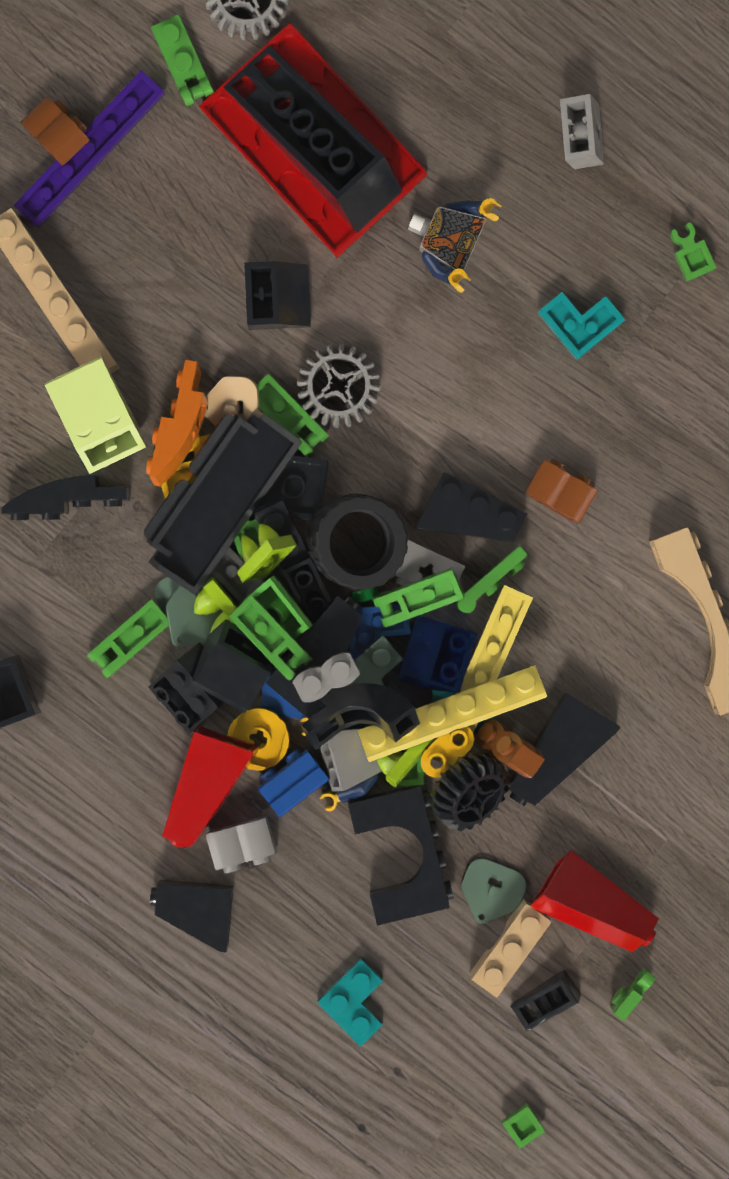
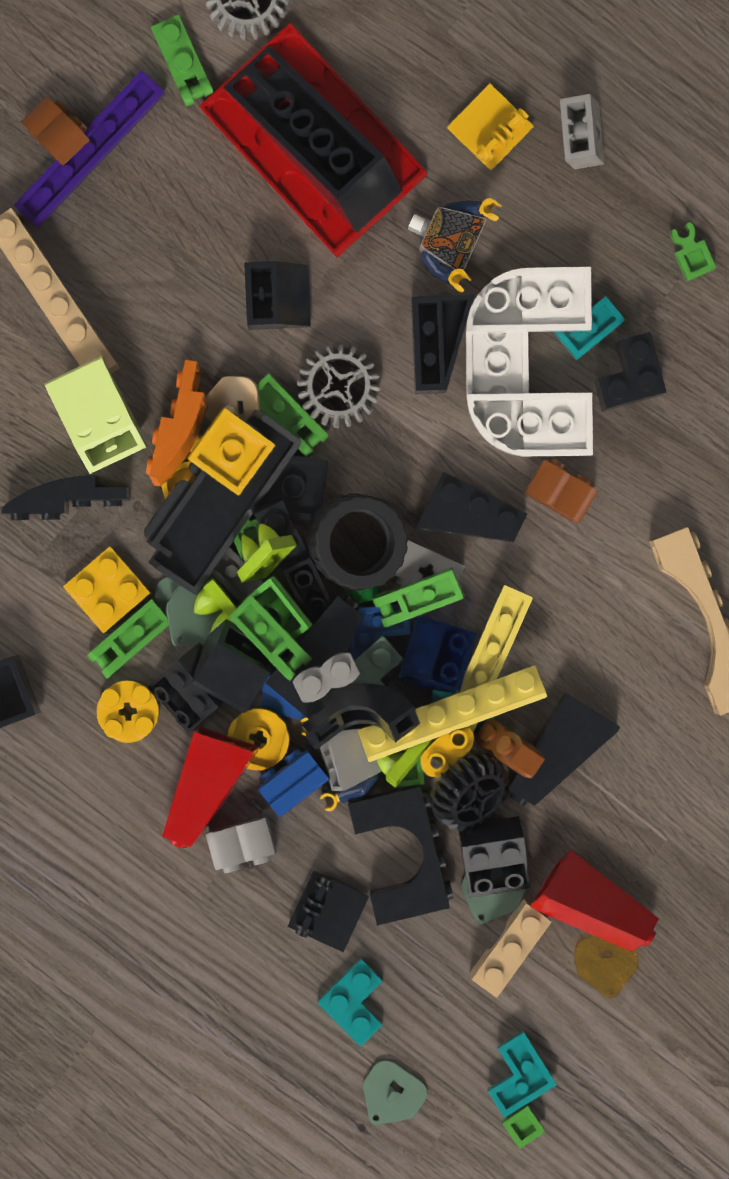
(107, 589): none -> yellow plate
(139, 697): none -> yellow plate
(196, 909): black slope -> none
(231, 451): none -> yellow plate
(328, 911): none -> black hinge
(386, 1100): none -> sand green piece
(436, 338): none -> black wedge
(490, 126): none -> yellow hinge
(490, 581): bright green plate -> none
(494, 857): none -> black slope
(499, 362): none -> white plate
(528, 1076): none -> teal plate
(551, 985): black slope -> none
(606, 971): none -> clear yellow piece
(627, 999): bright green plate -> none
(640, 375): none -> black brick

